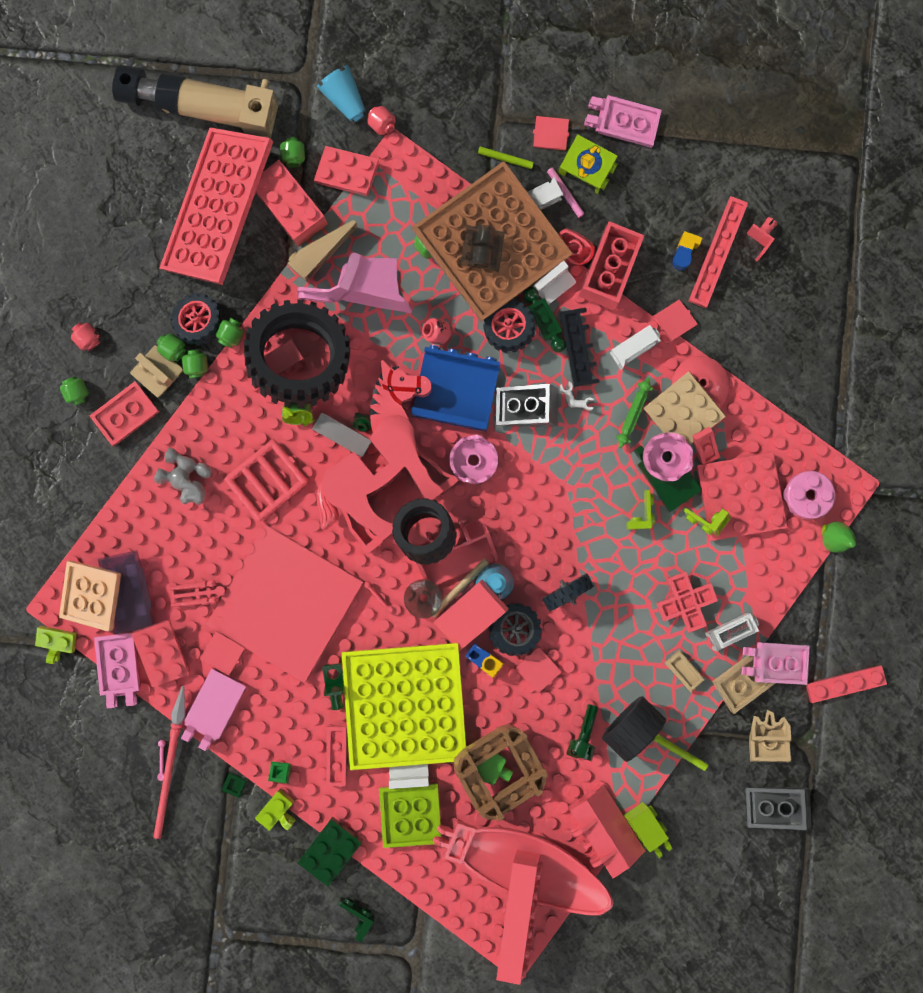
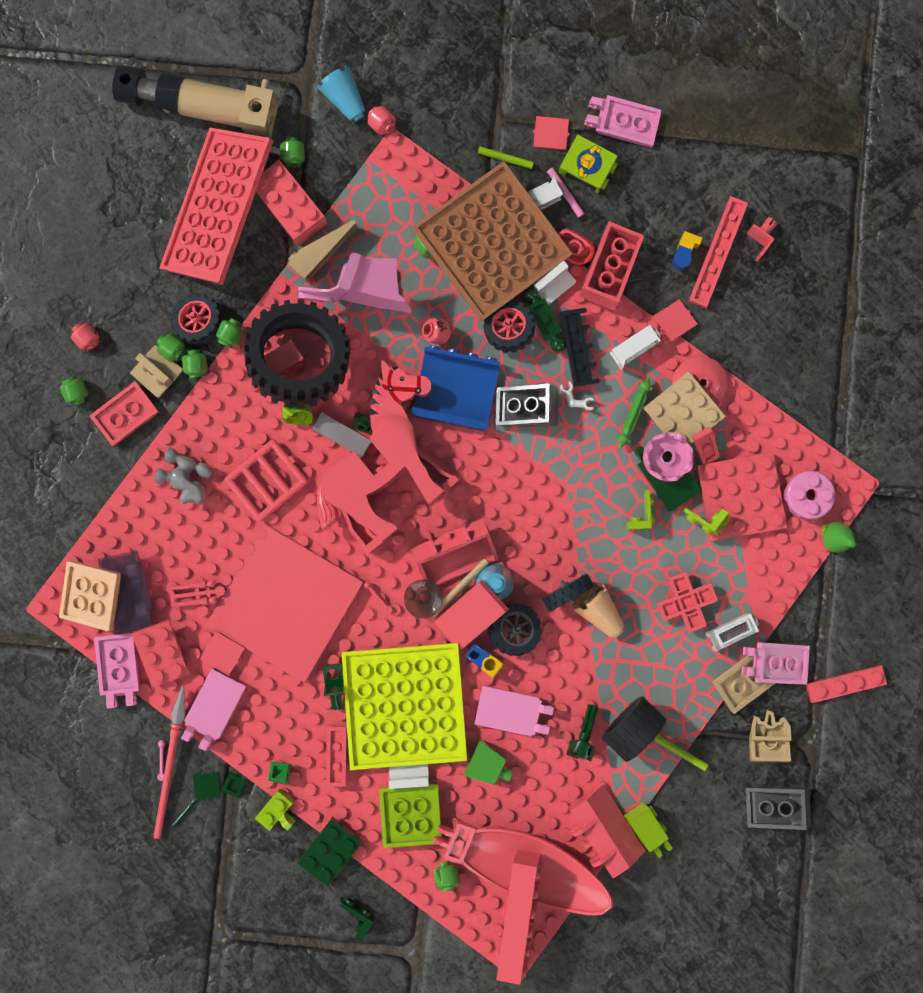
(56, 641): lime plate -> none
(205, 787): none -> dark green piece
(346, 171): coral plate -> none
(412, 513): black tyre -> none
(446, 876): none -> bright green head
(476, 446): bright pink plate -> none
(481, 750): medium nougat plate -> none
(482, 247): clear smoke plate -> none
(511, 711): none -> bright pink tile
(538, 670): coral piece -> none
(600, 611): none -> light nougat cone
(684, 671): tan tile -> none

